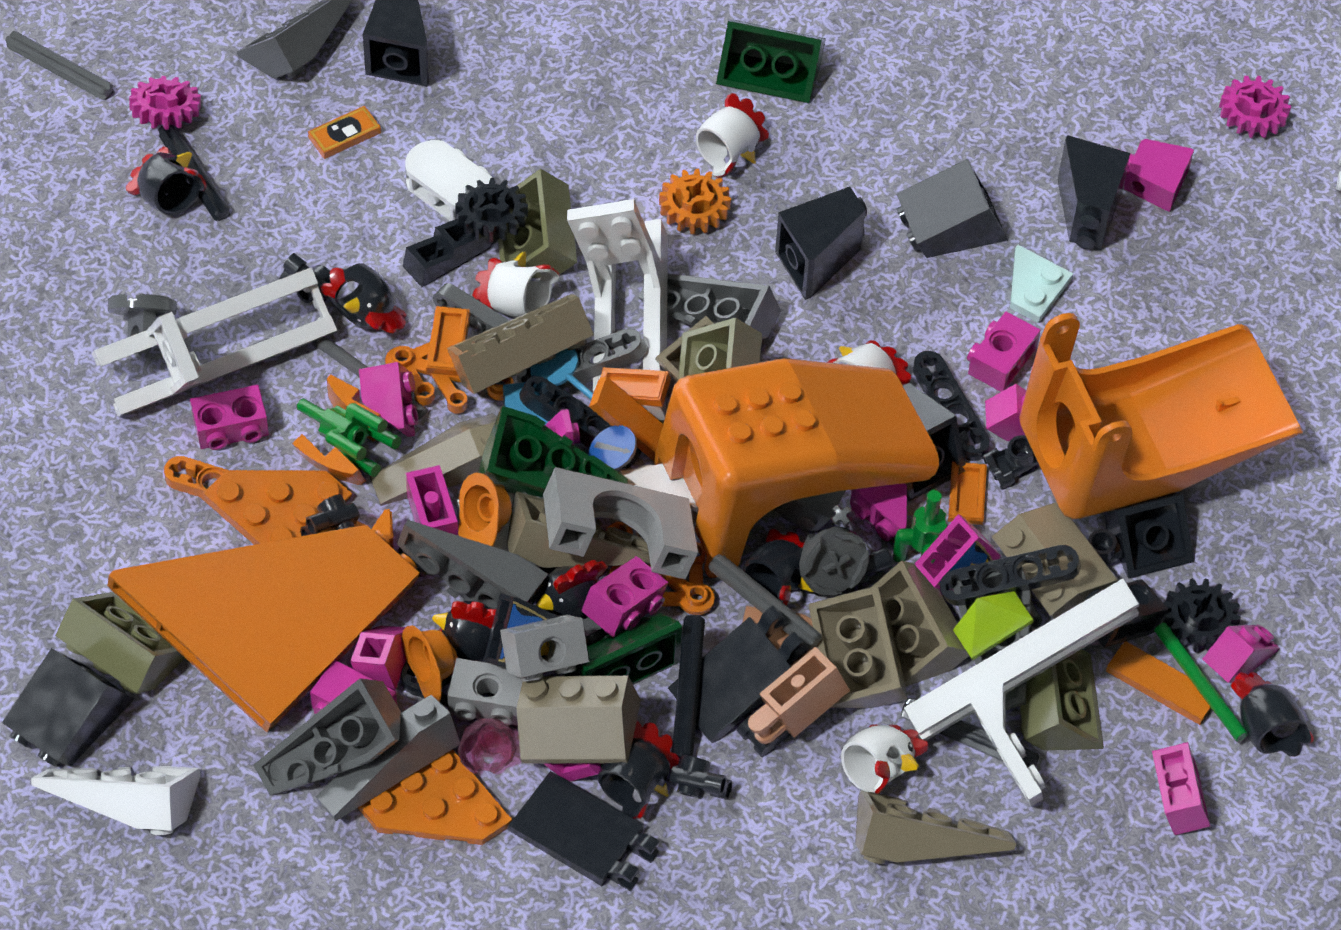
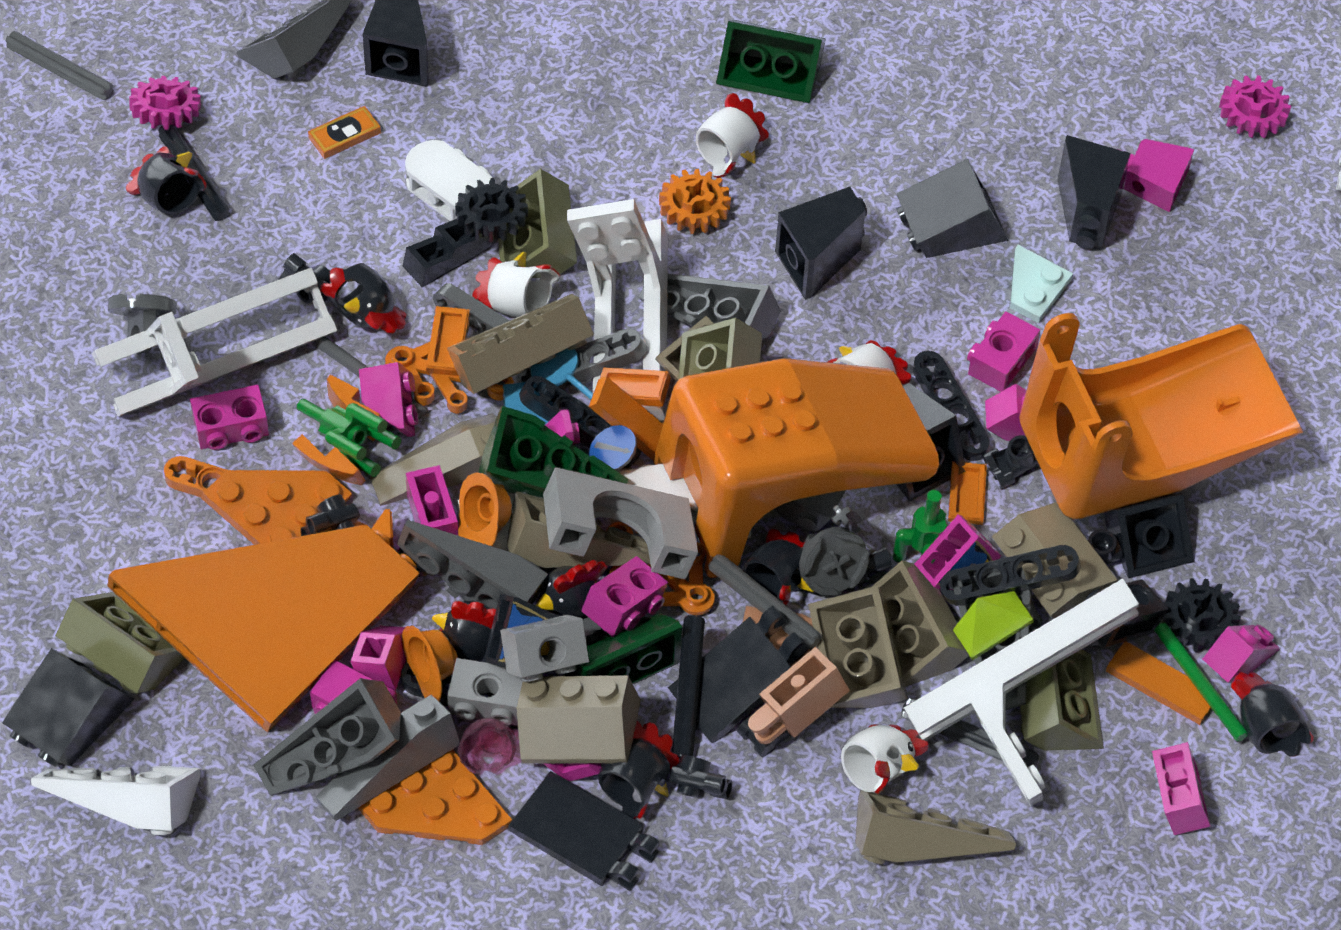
(882, 507): dark pink slope -> none

